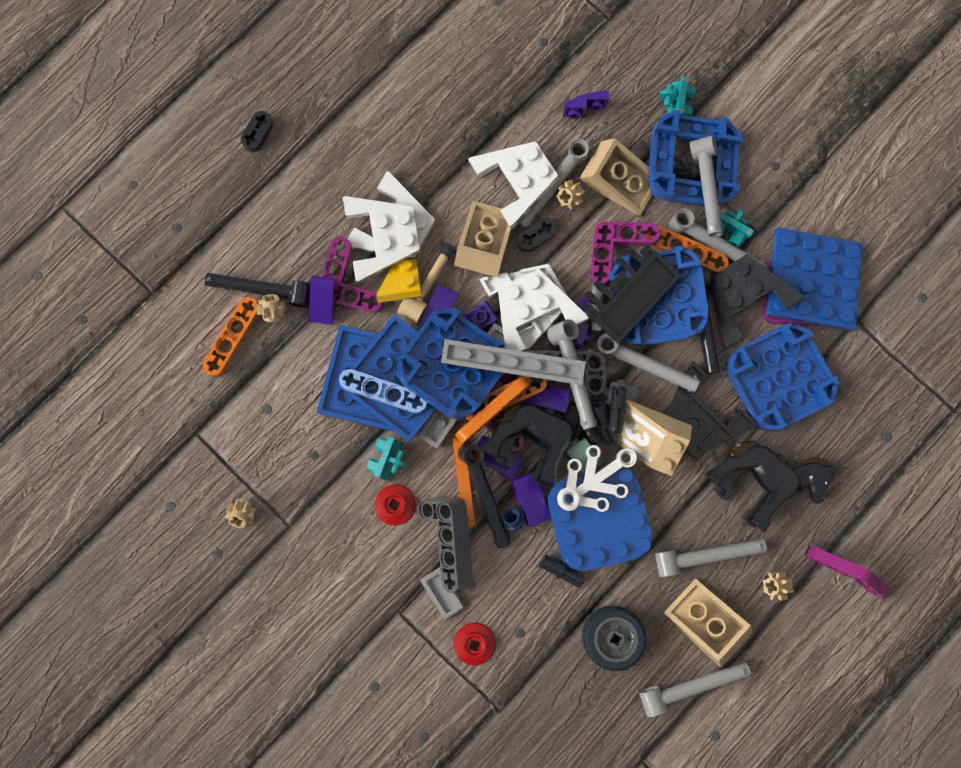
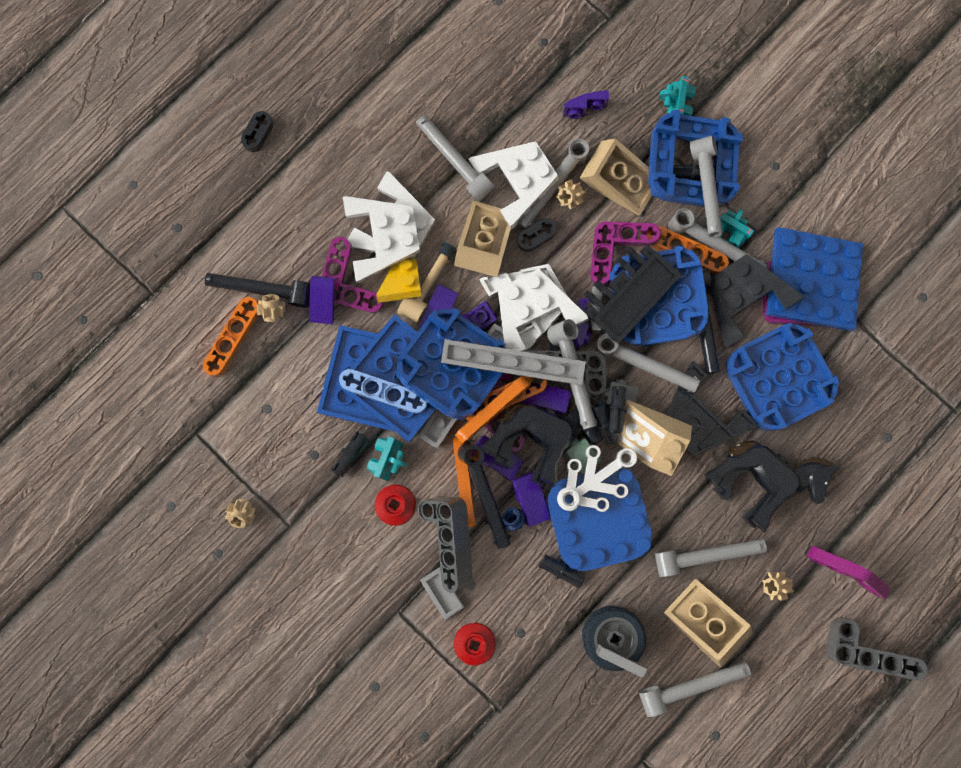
(349, 454): none -> black pin
(477, 185): none -> light grey piece
(621, 661): none -> light grey tile
(876, 657): none -> dark grey beam

